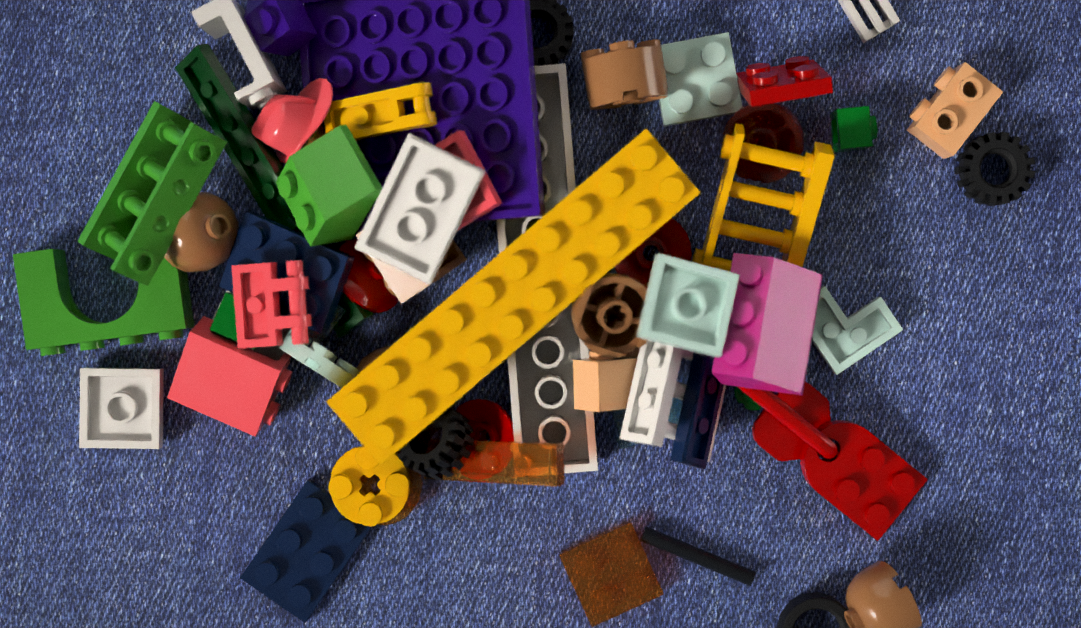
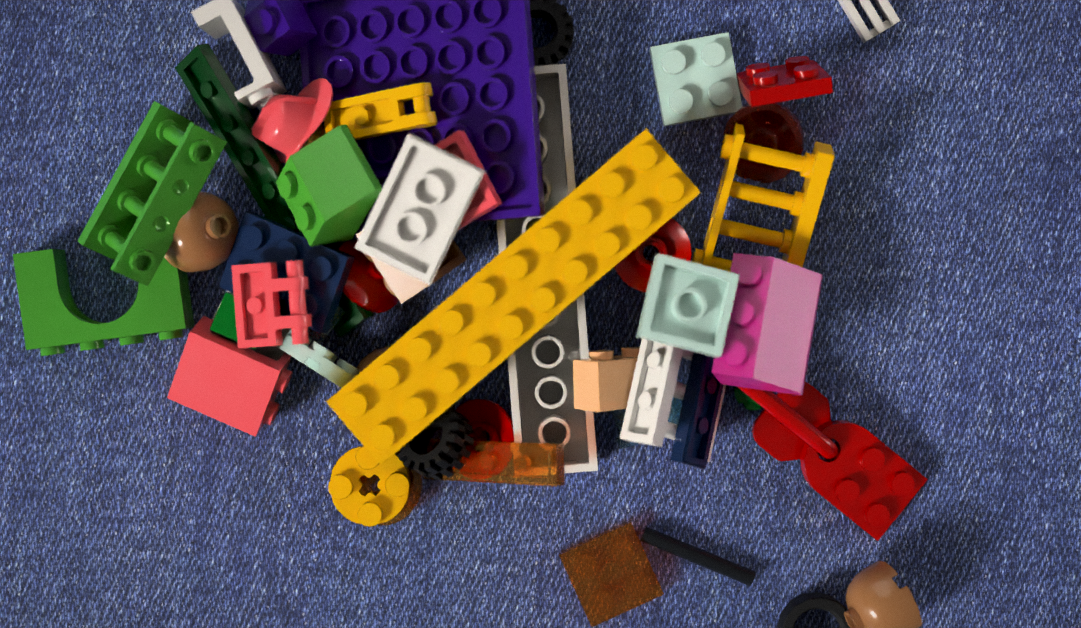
(121, 408): white plate -> none
(304, 552): dark blue plate -> none
(609, 315): medium nougat cylinder -> none
(624, 74): medium nougat brick -> none
(850, 338): light aqua plate -> none
(852, 129): green plate -> none
(954, 109): light nougat brick -> none
(1018, 164): black tyre -> none

